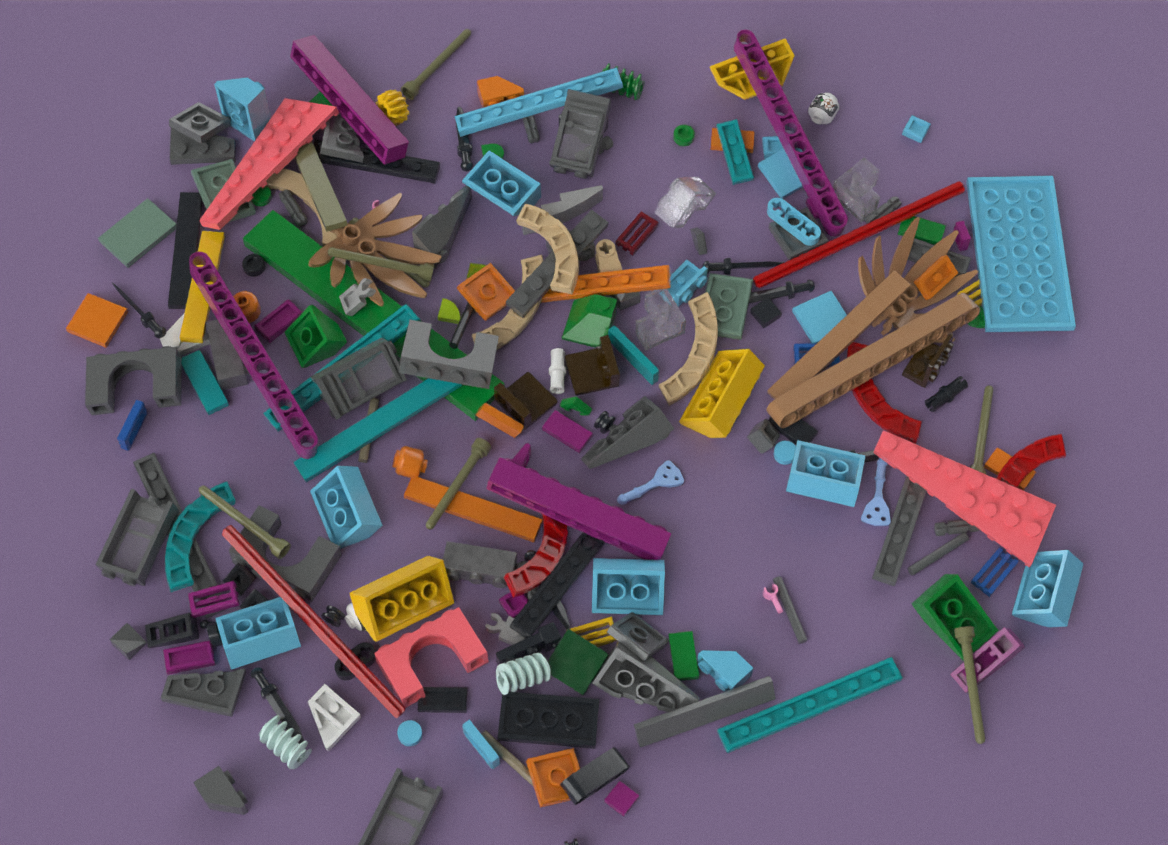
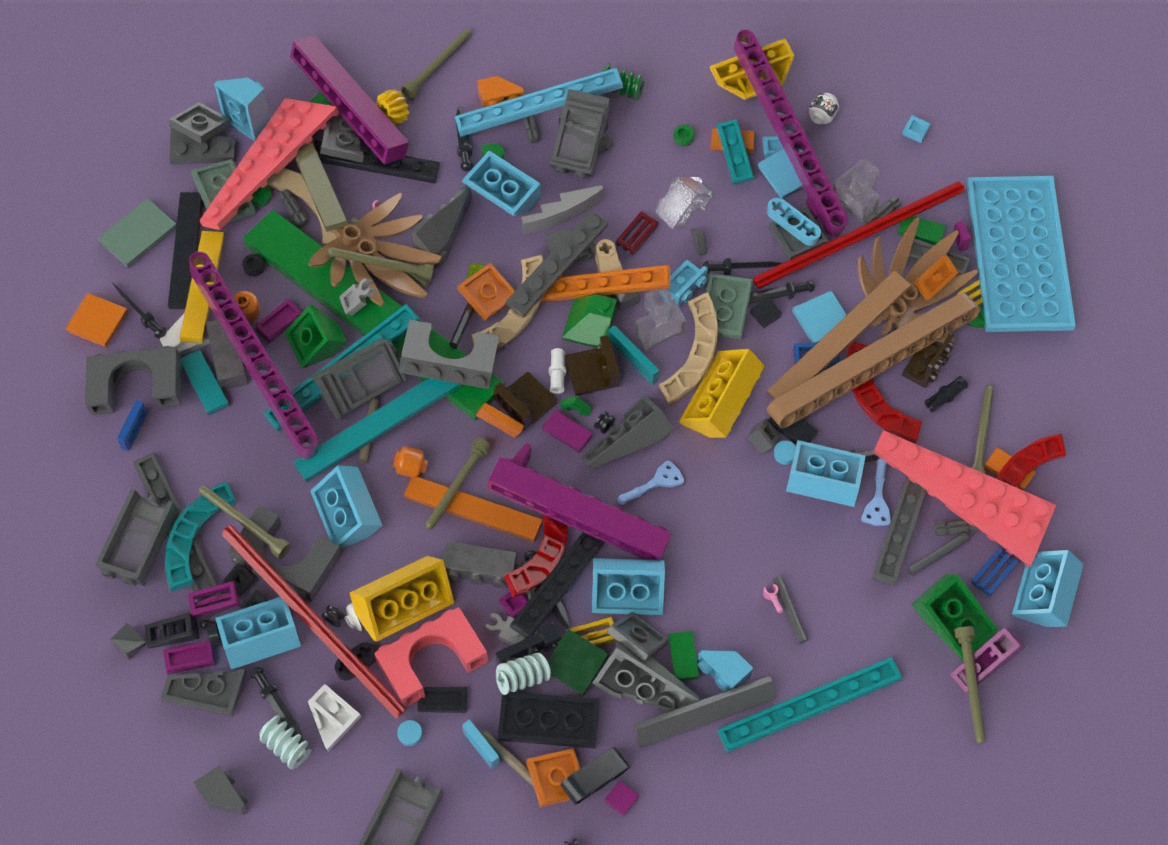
(448, 312): lime tile -> none
(561, 242): tan tile -> none

